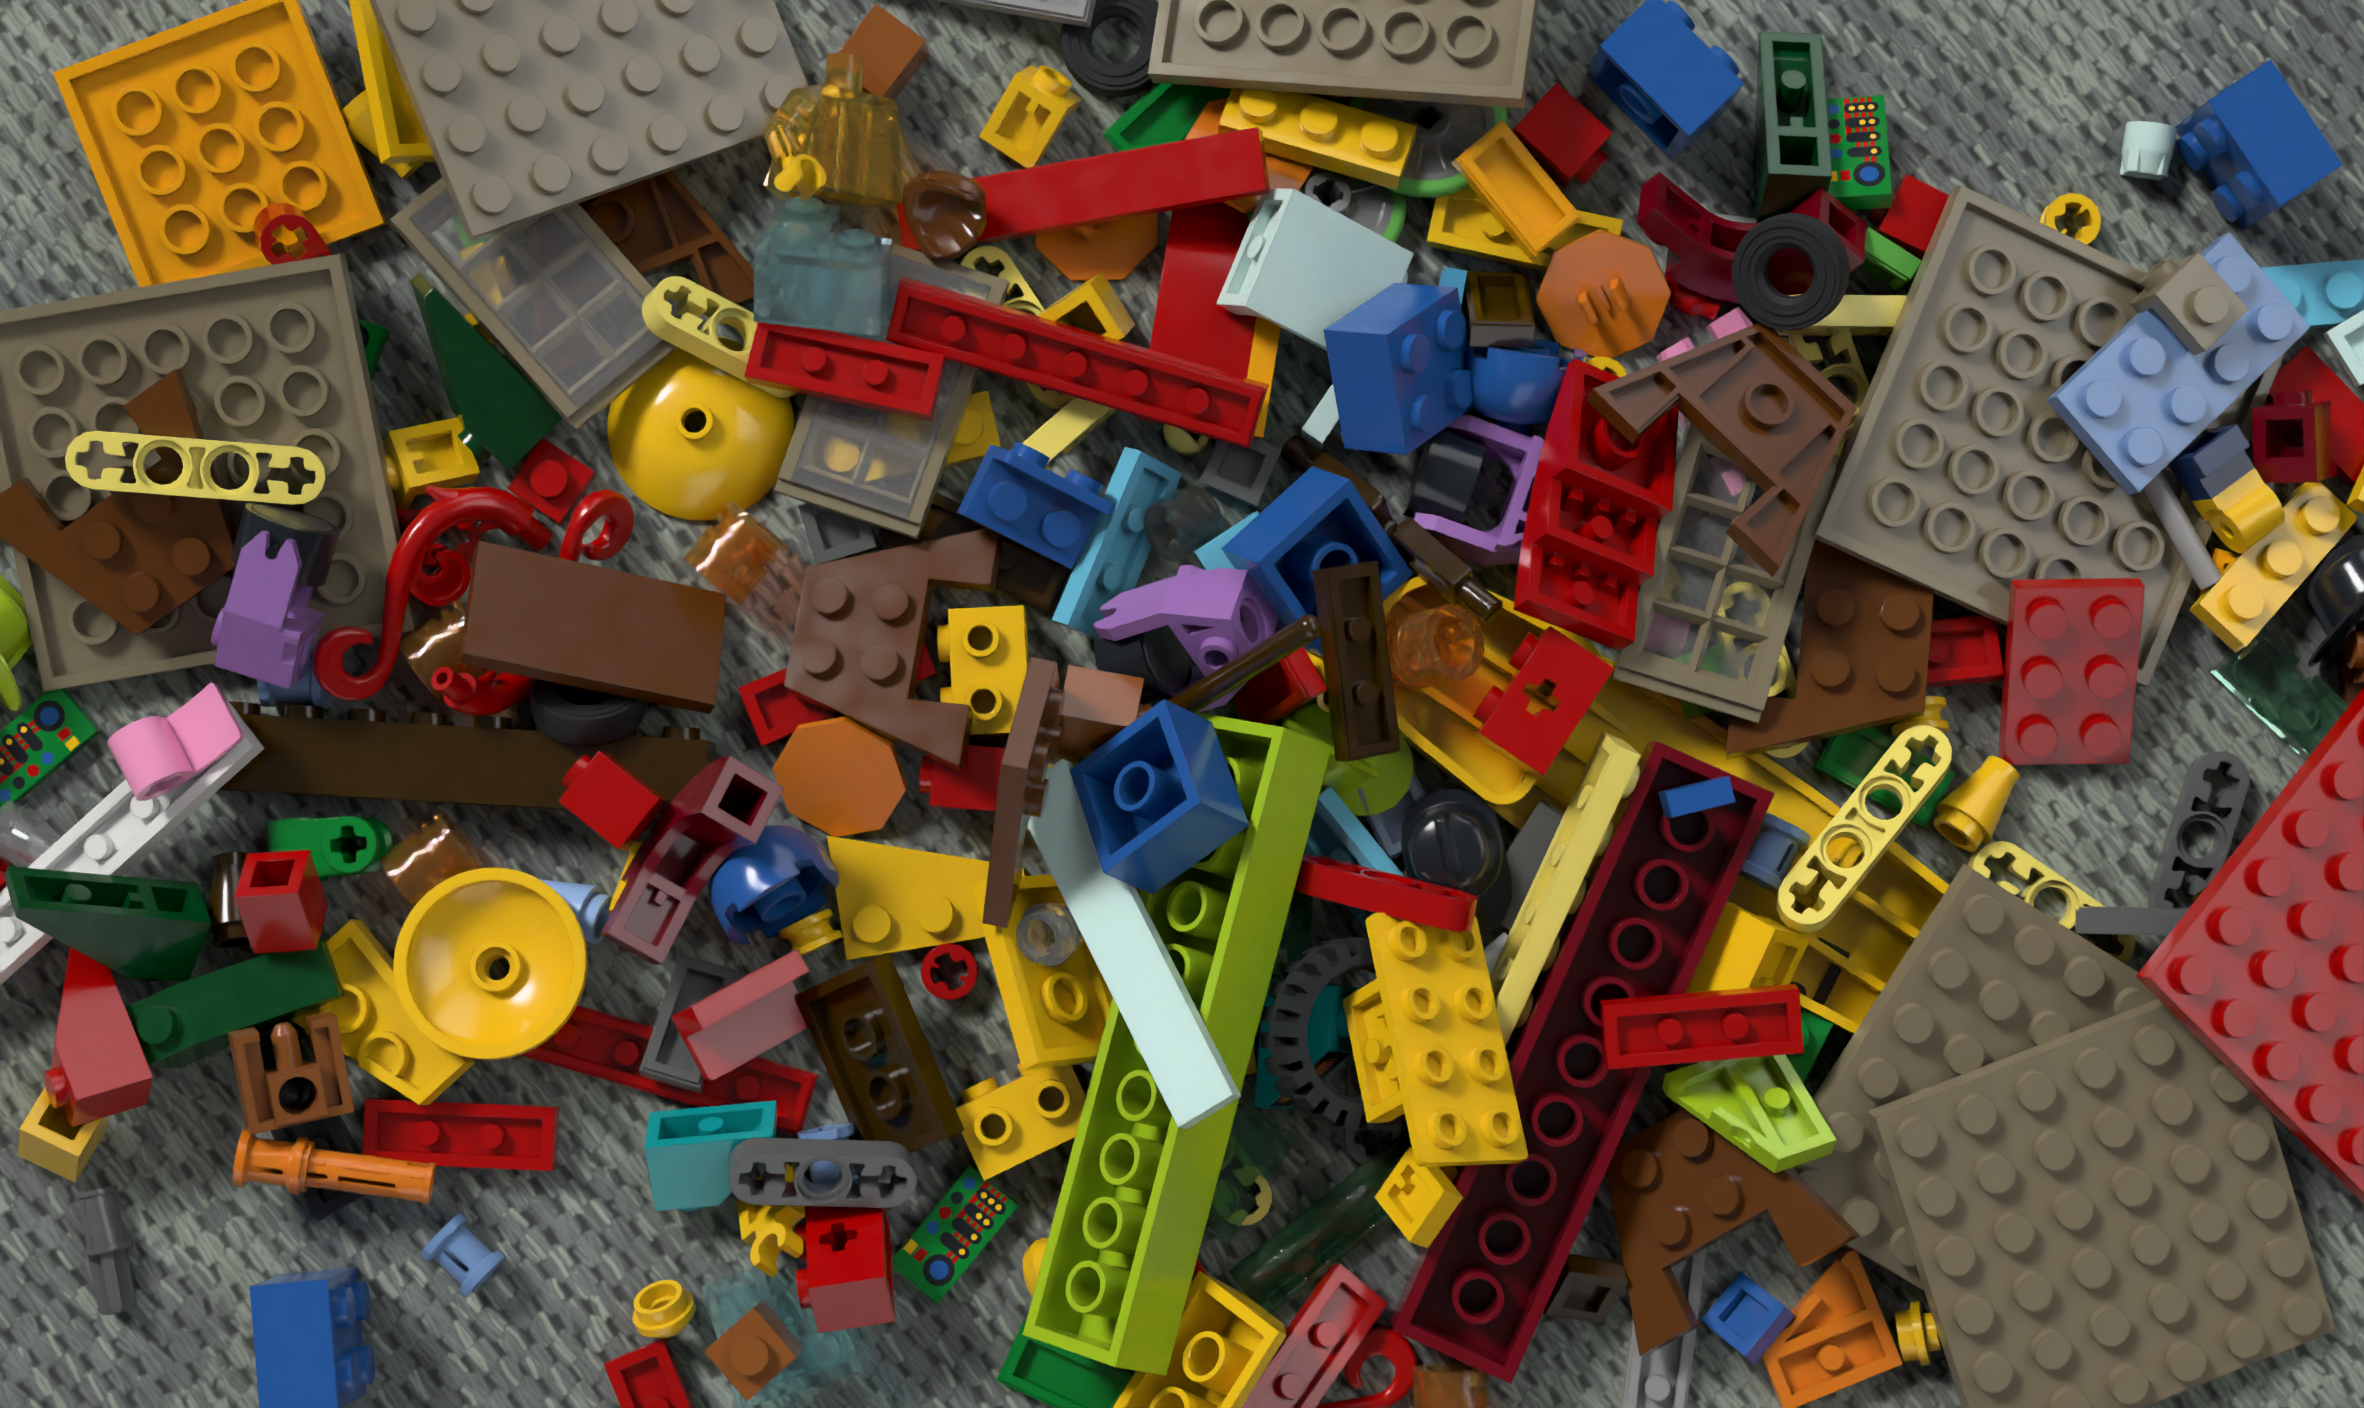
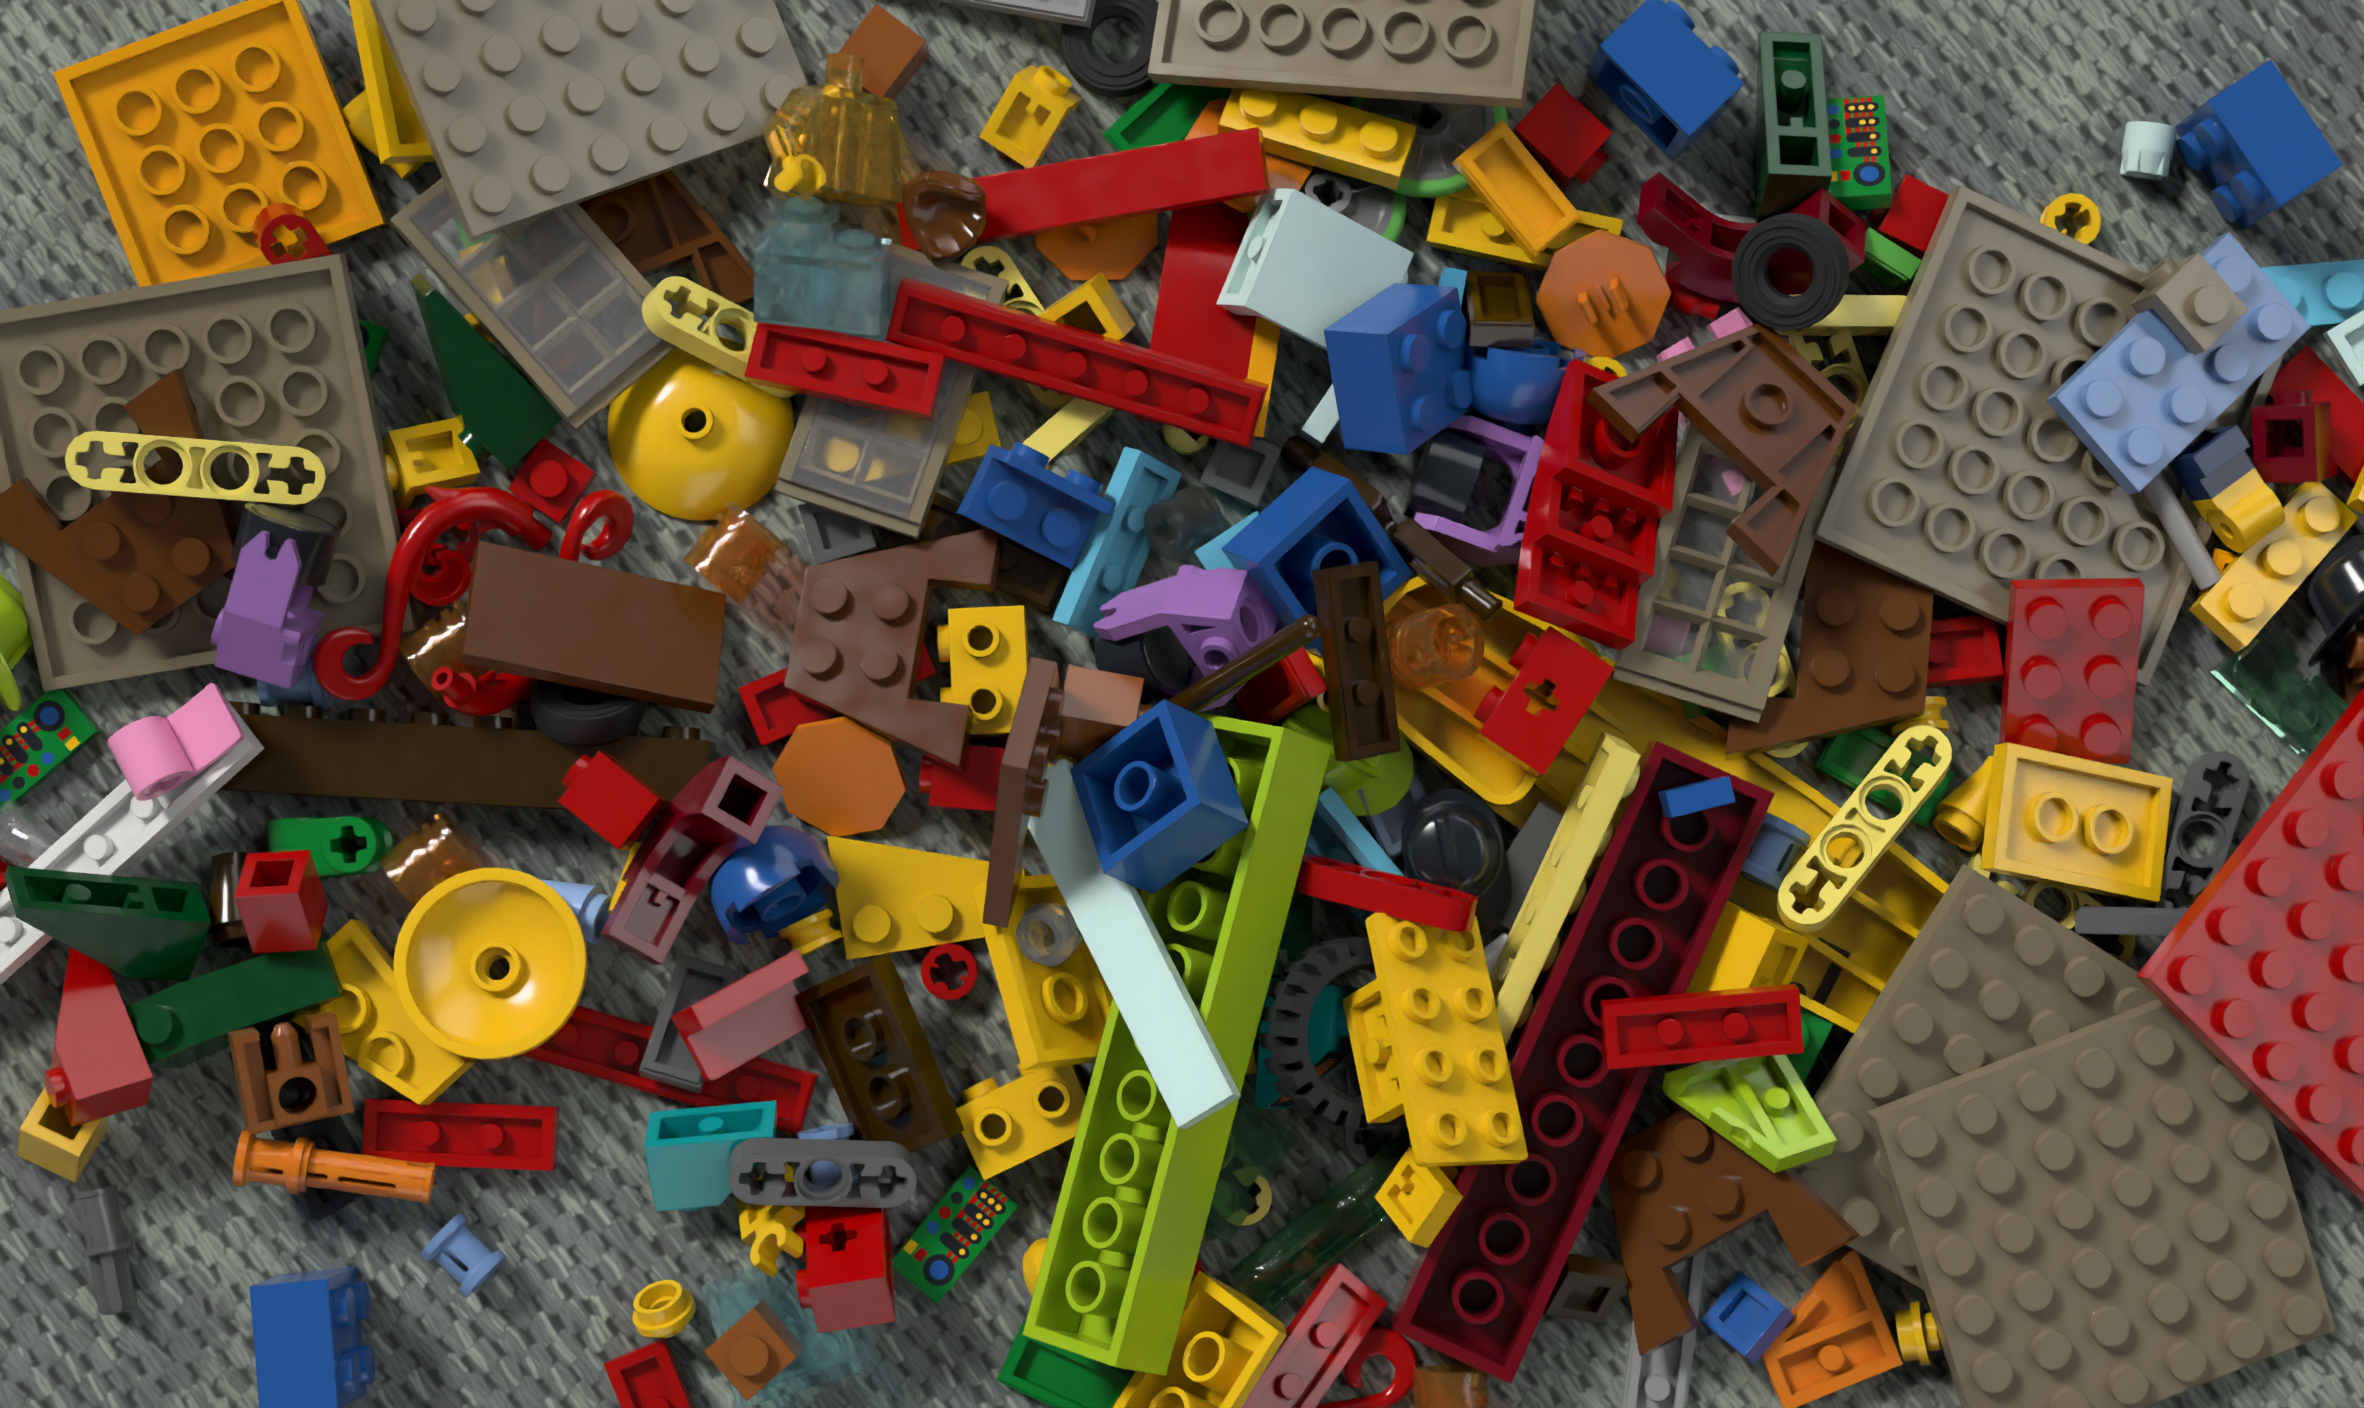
(2076, 823): none -> yellow plate

